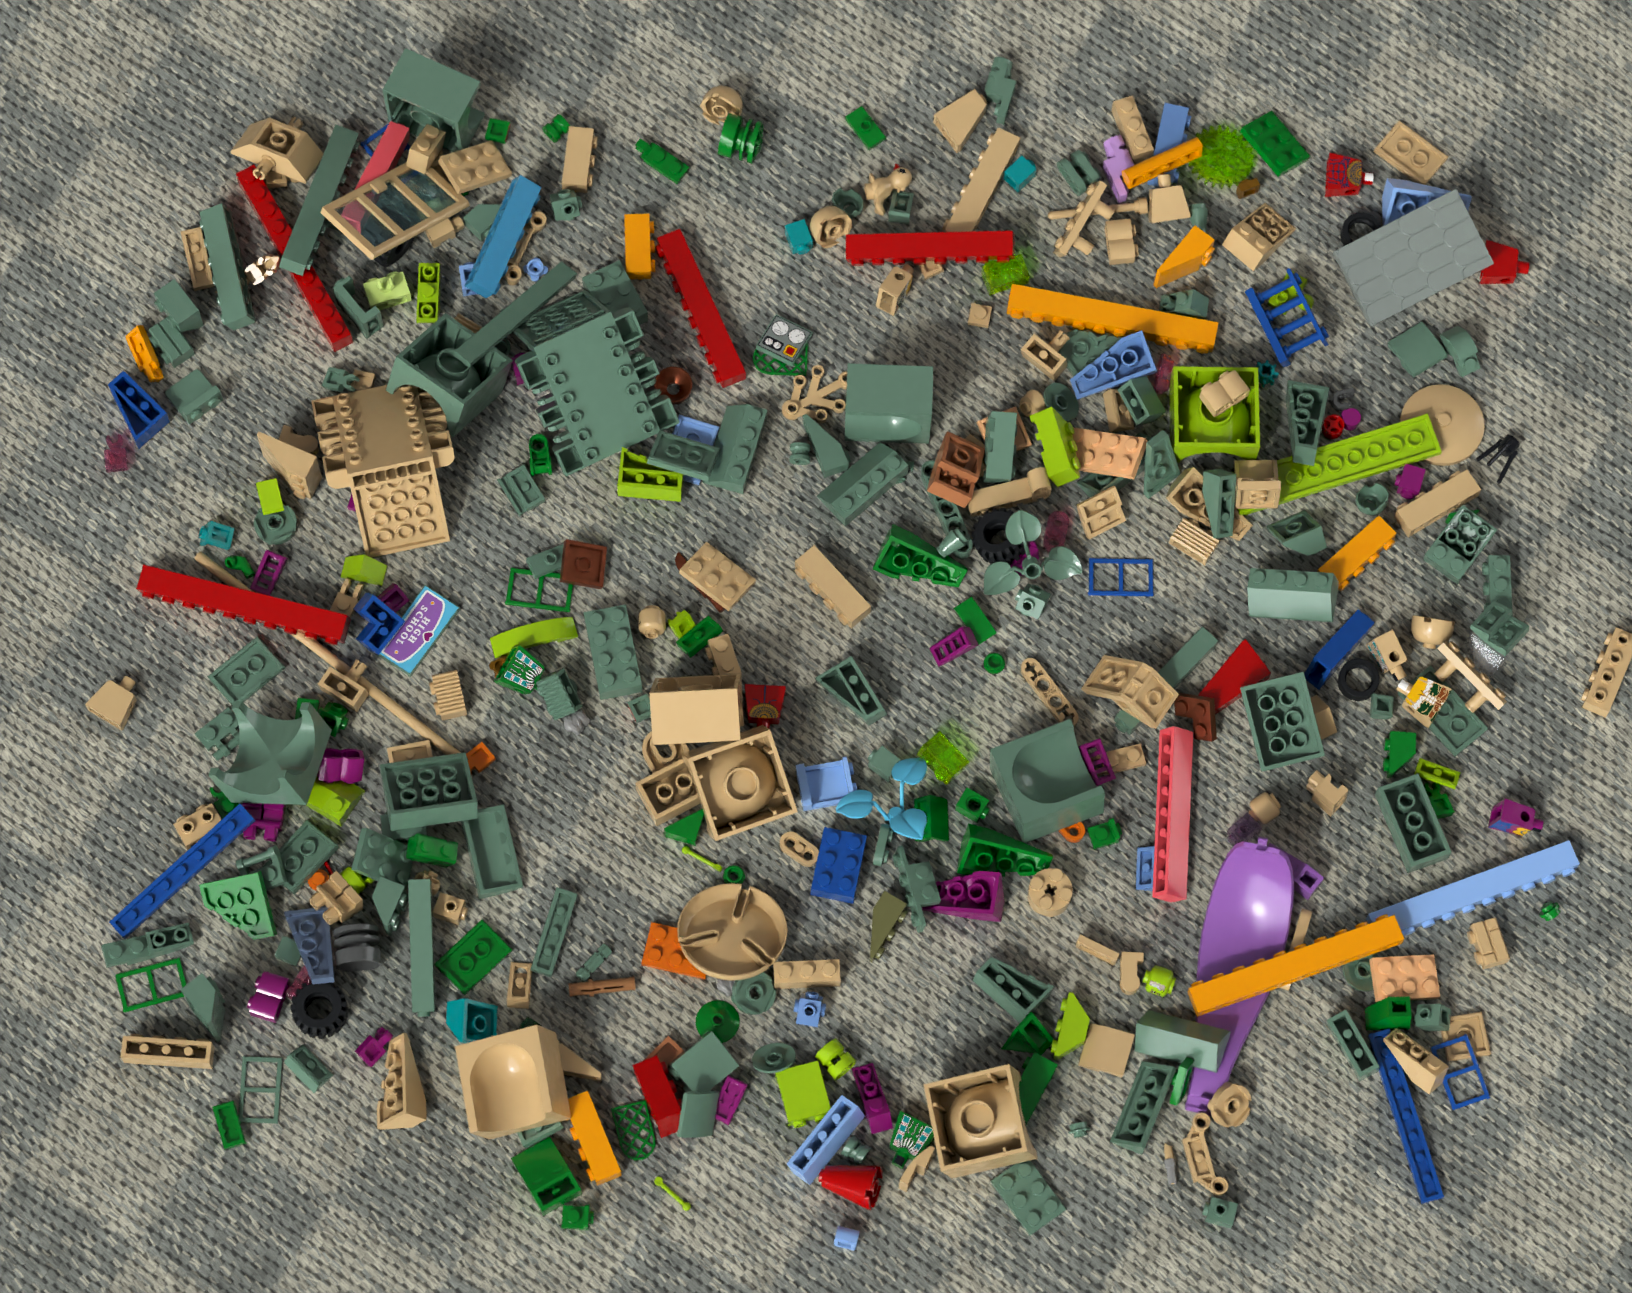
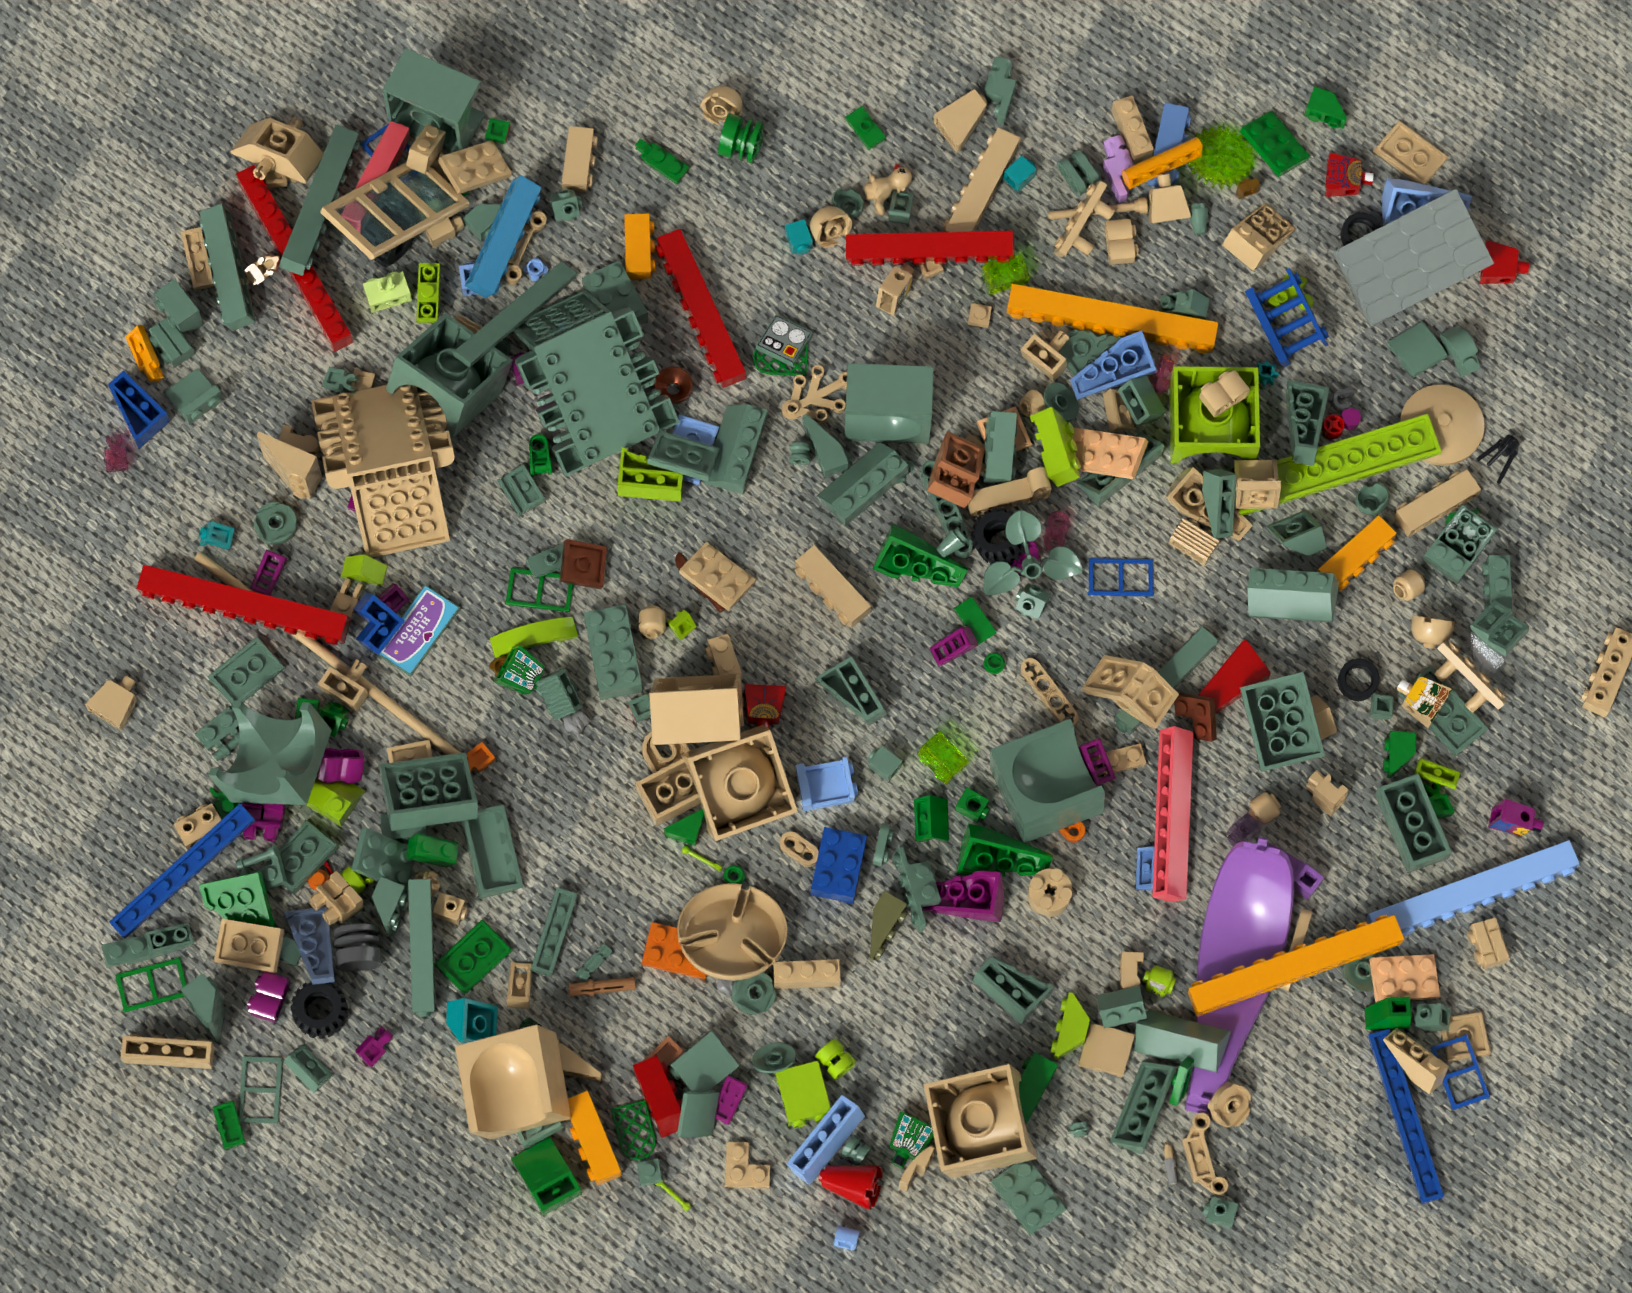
(240, 563): green arm -> none
(249, 945): none -> tan plate
(270, 496): lime slope -> none
(300, 979): clear pink plate -> none
(366, 322): sand green panel -> none
(404, 1096): tan wedge -> none
(448, 695): tan brick -> none
(556, 128): green wheel -> none
(577, 1217): green bracket -> none
(650, 1172): none -> sand green plate
(698, 636): green plate -> none
(730, 1020): green dish -> none
(741, 1174): none -> tan plate
(809, 1016): medium blue brick -> none
(872, 1098): magenta slope -> none
(908, 823): medium azure plant -> none
(1029, 1037): green slope -> none
(1097, 950): tan tile -> none
(1101, 512): tan slope -> none
(1104, 834): green bracket -> none
(1121, 1006): none -> sand green brick
(1159, 464): sand green wing -> none
(1186, 258): light orange slope -> none
(1325, 107): none -> green slope
(1338, 649): blue slope -> none
(1353, 1045): sand green brick -> none
(1385, 647): tan torso -> none
(1409, 481): magenta brick -> none
(1409, 585): none -> tan head
(1549, 911): green plate -> none

